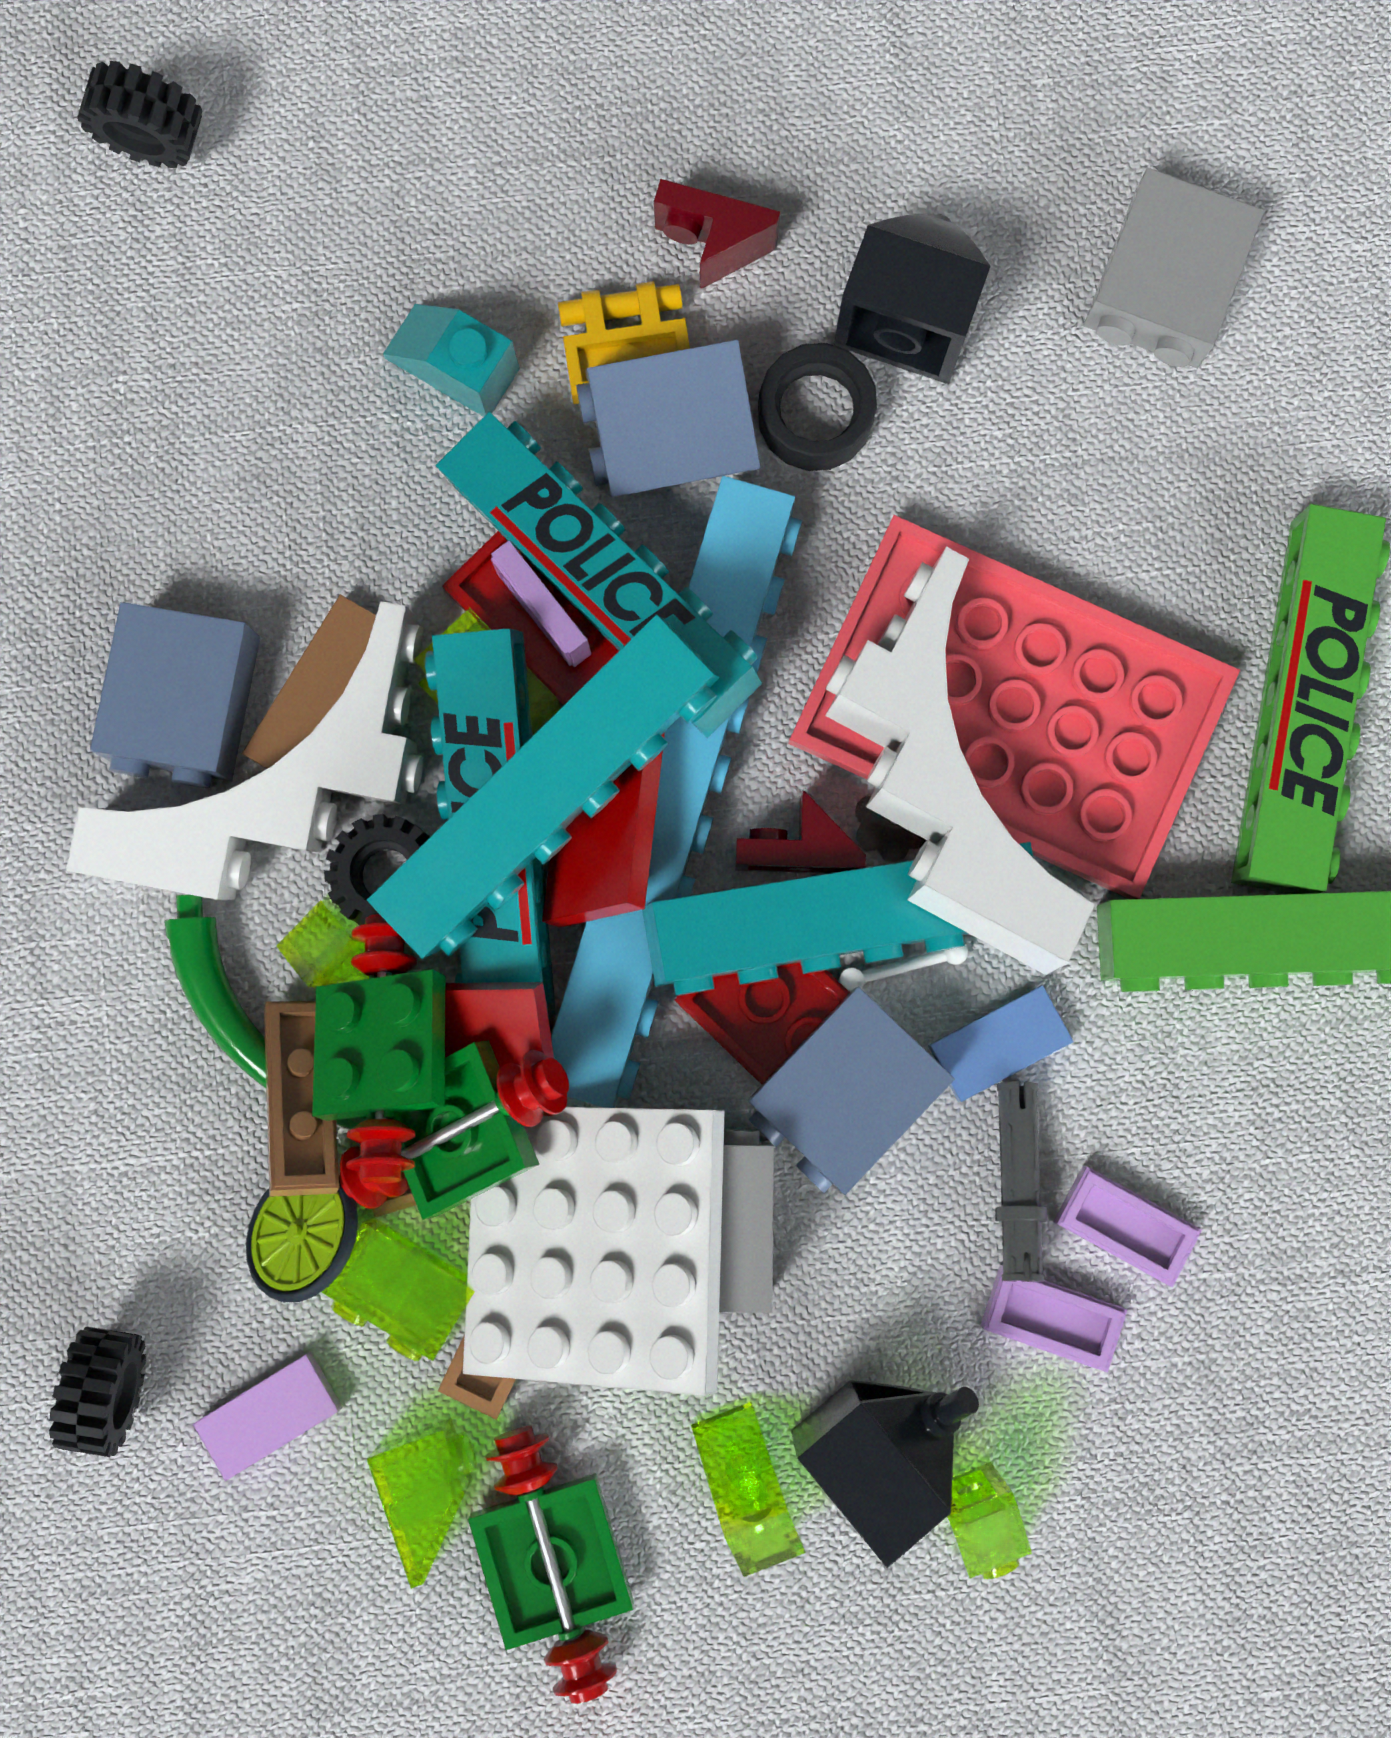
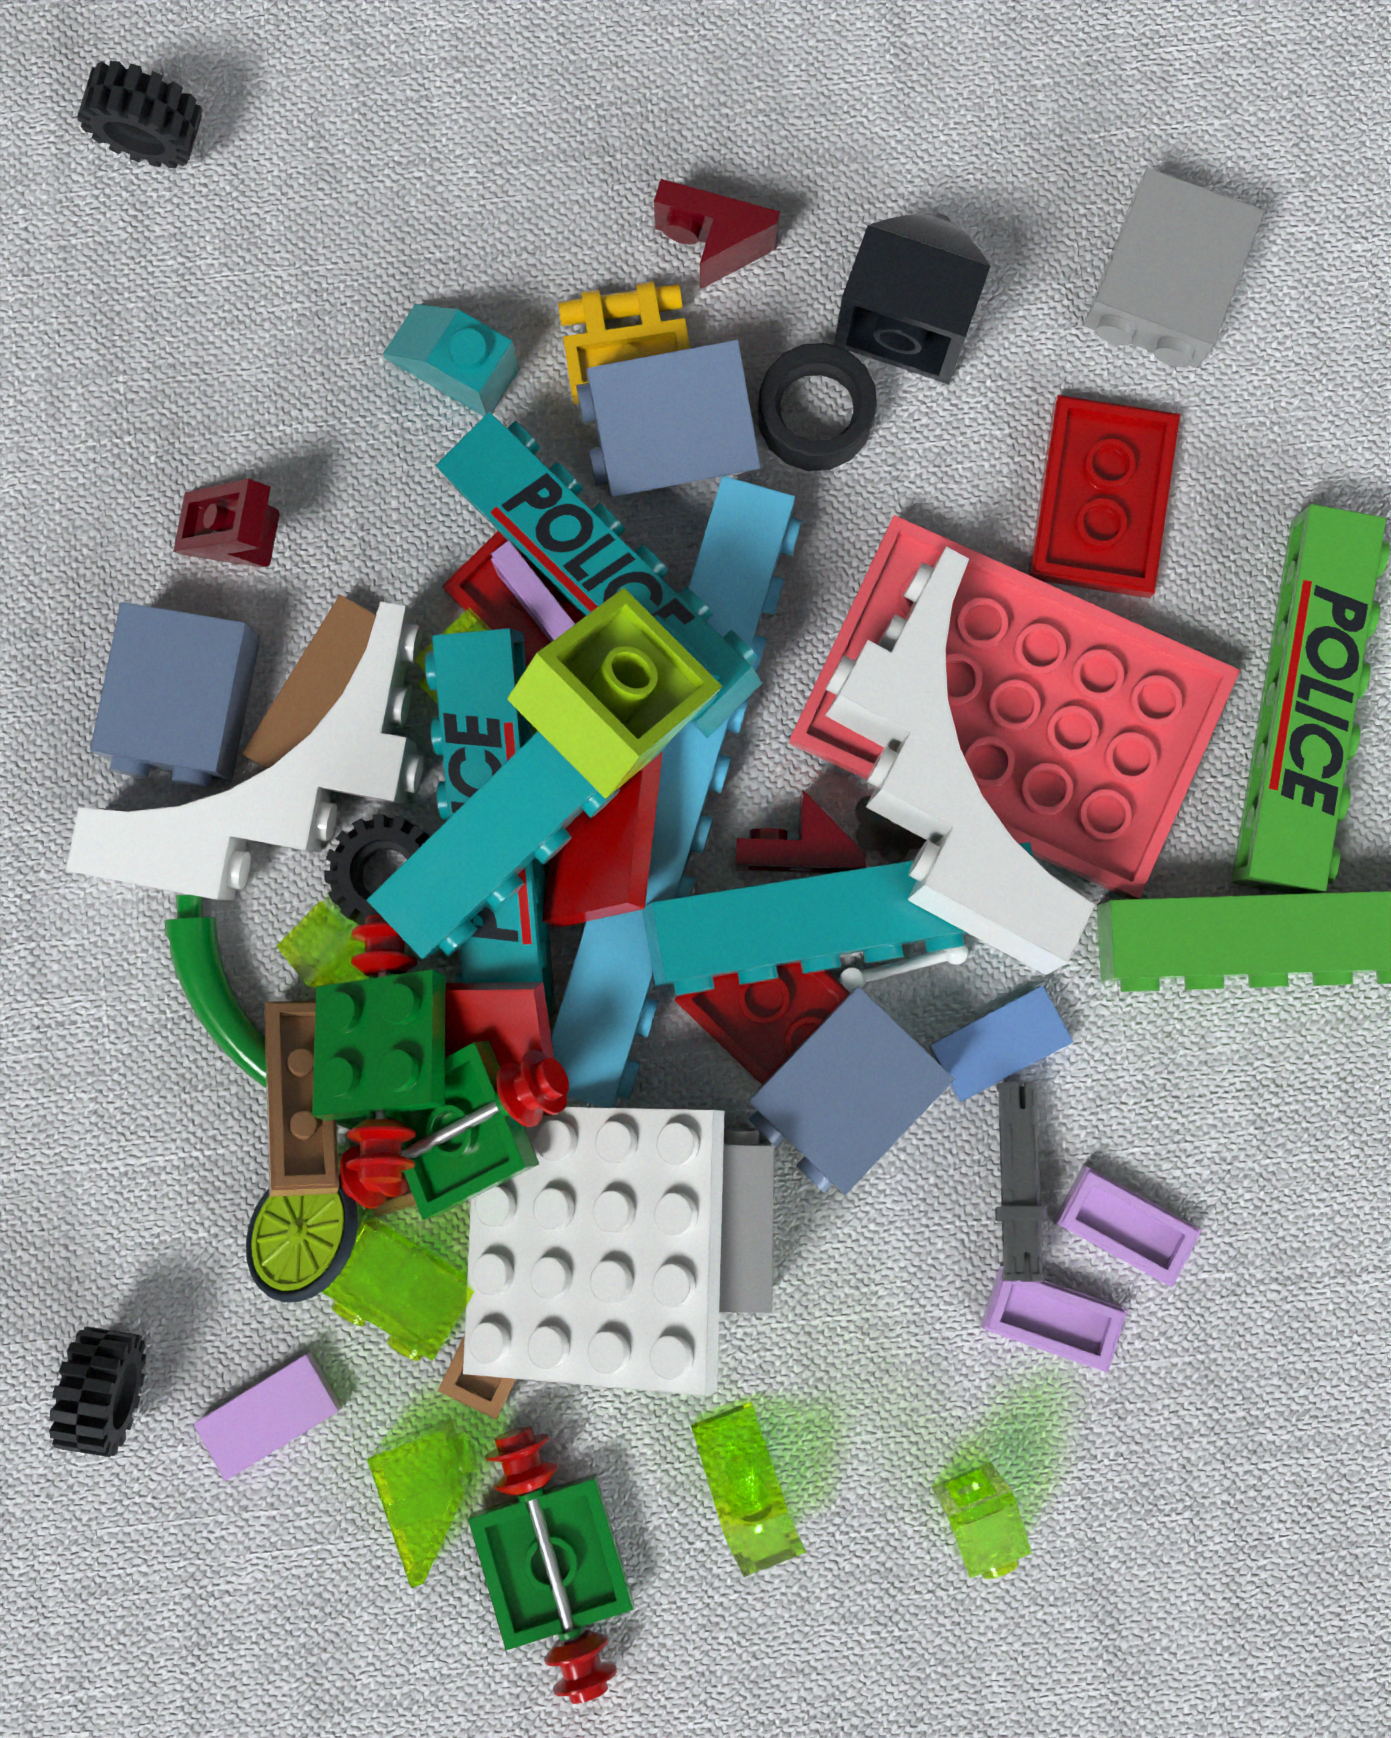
(228, 524): none -> dark red slope
(612, 691): none -> lime slope
(885, 1458): black piece -> none
(1104, 496): none -> red tile

